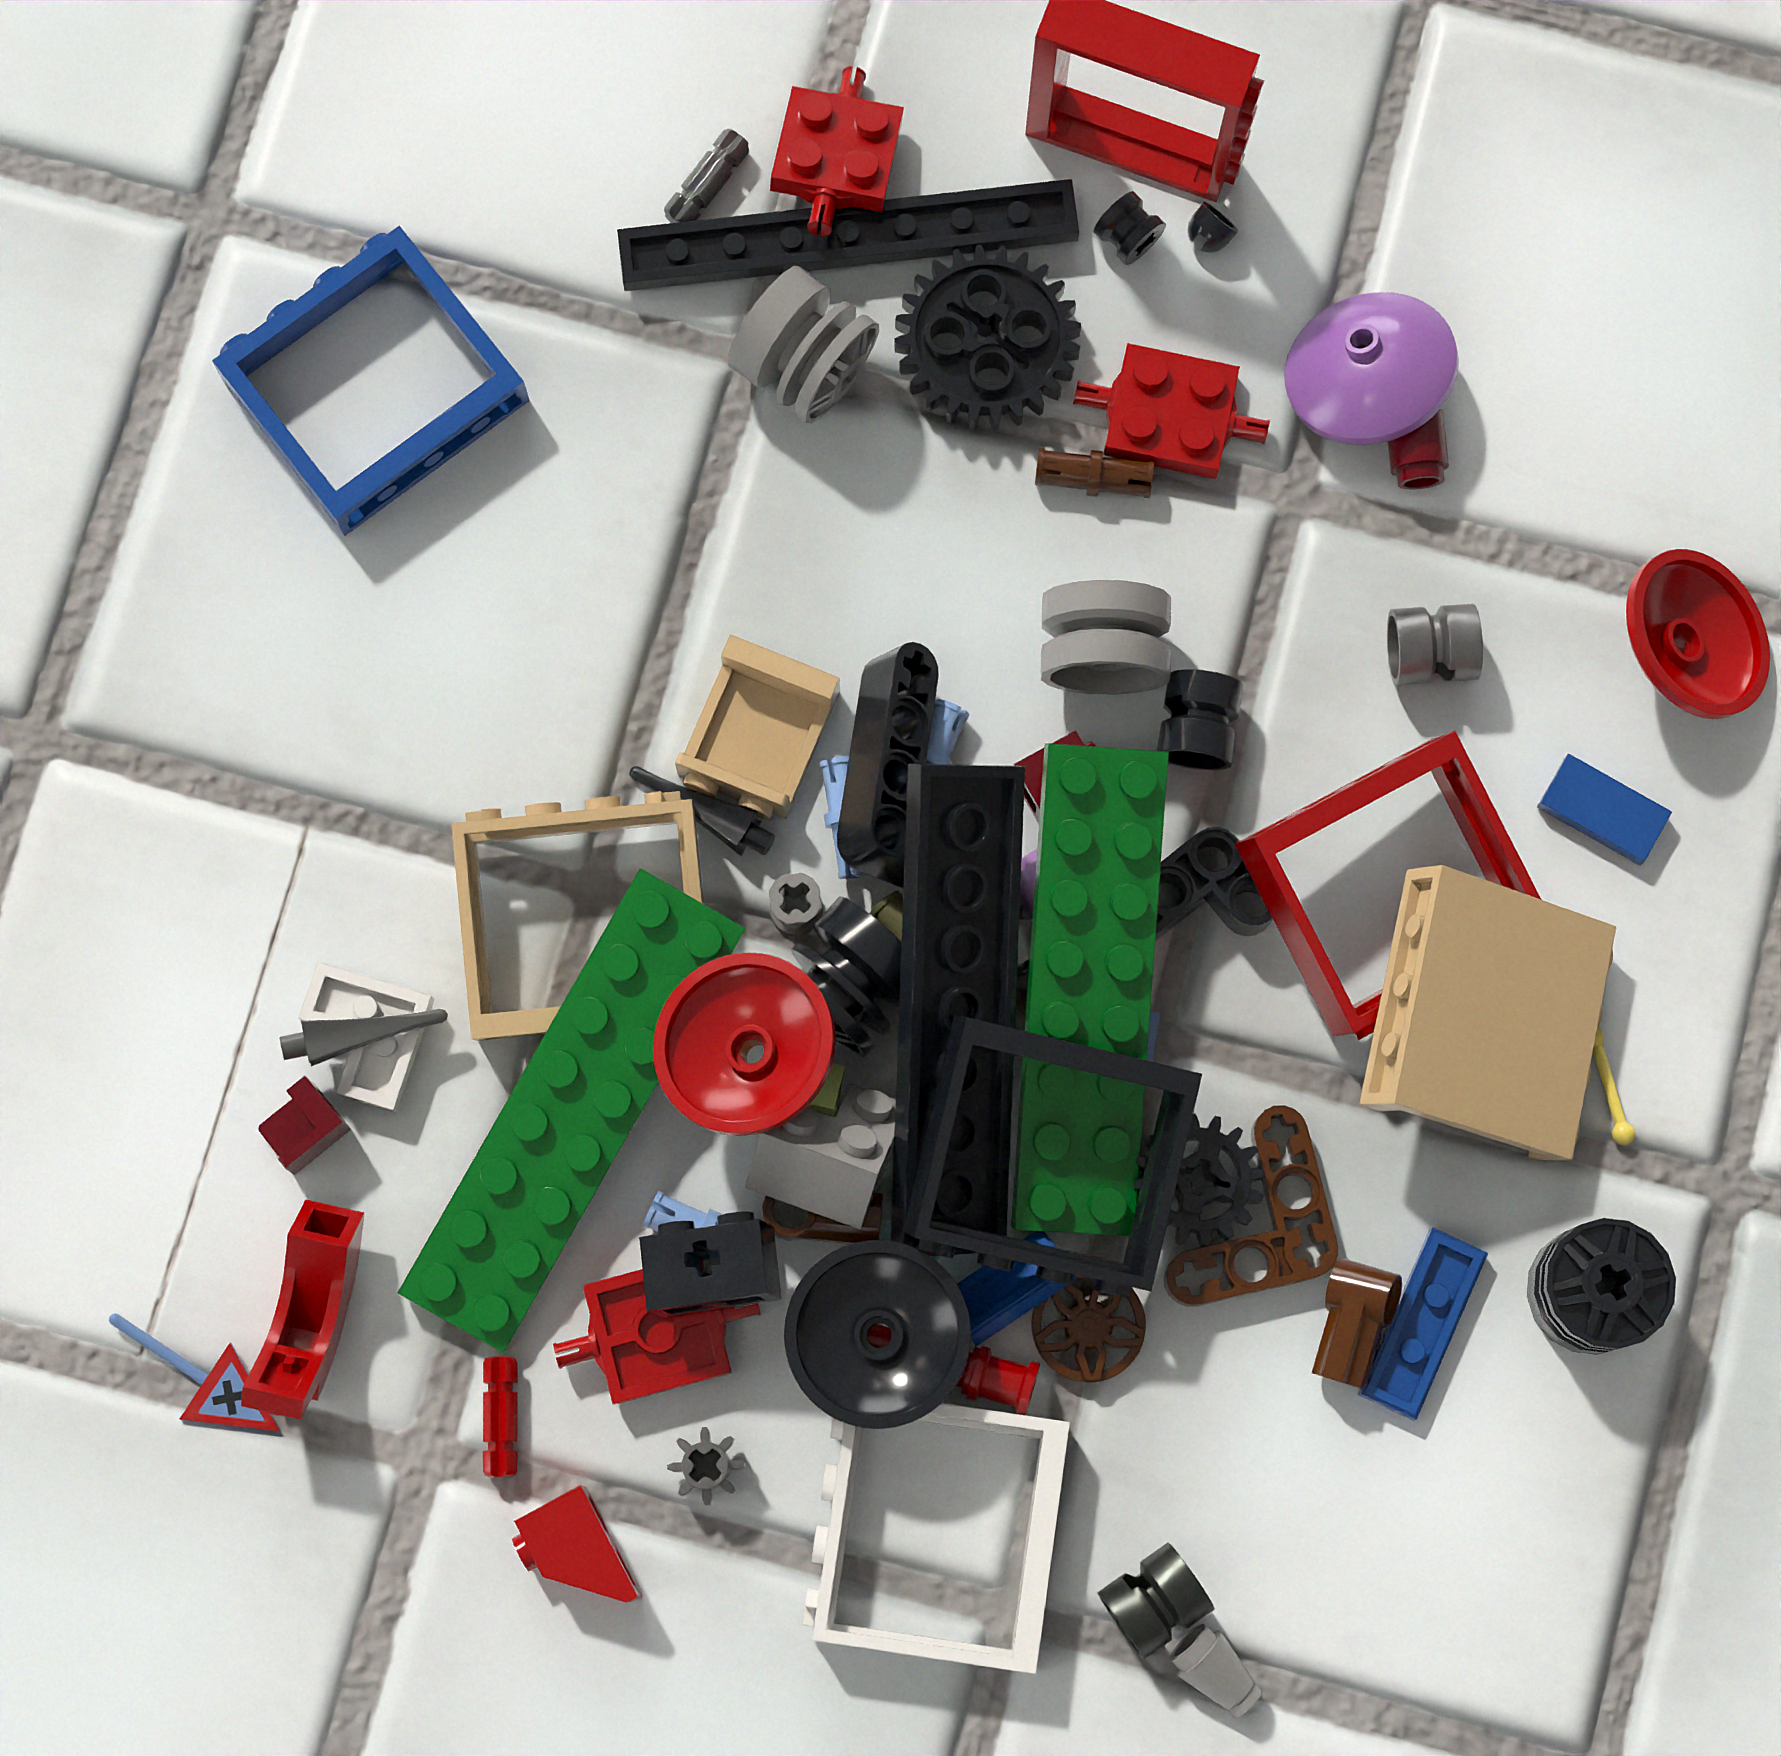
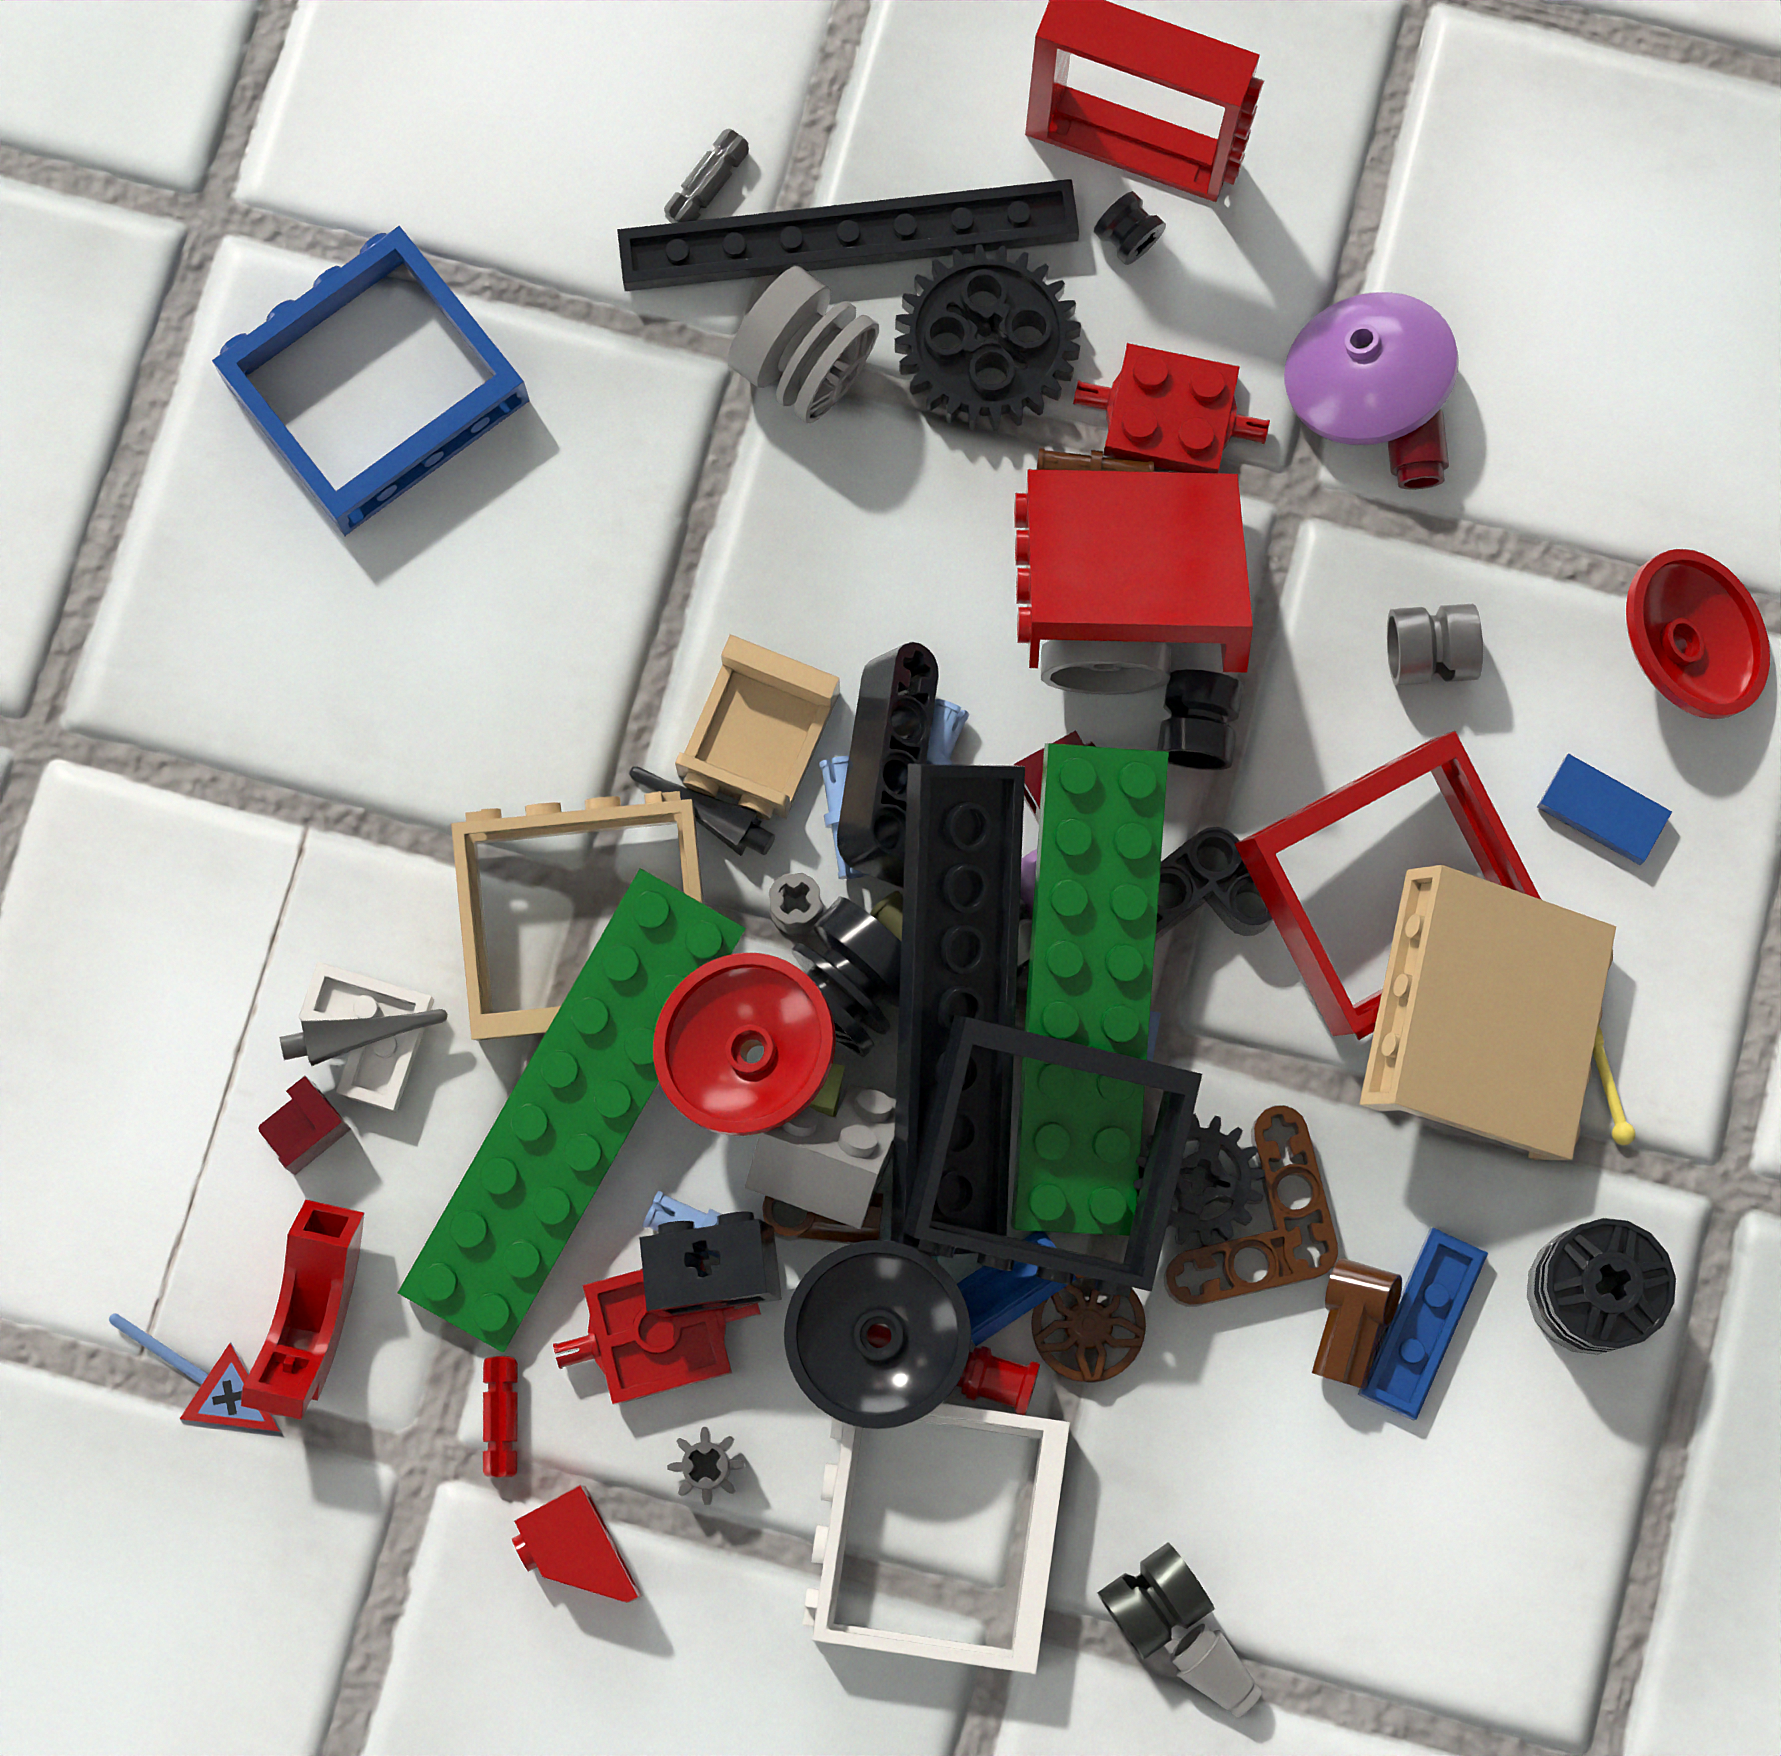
(836, 150): red plate -> none
(1133, 560): none -> red panel
(1212, 226): black hinge -> none

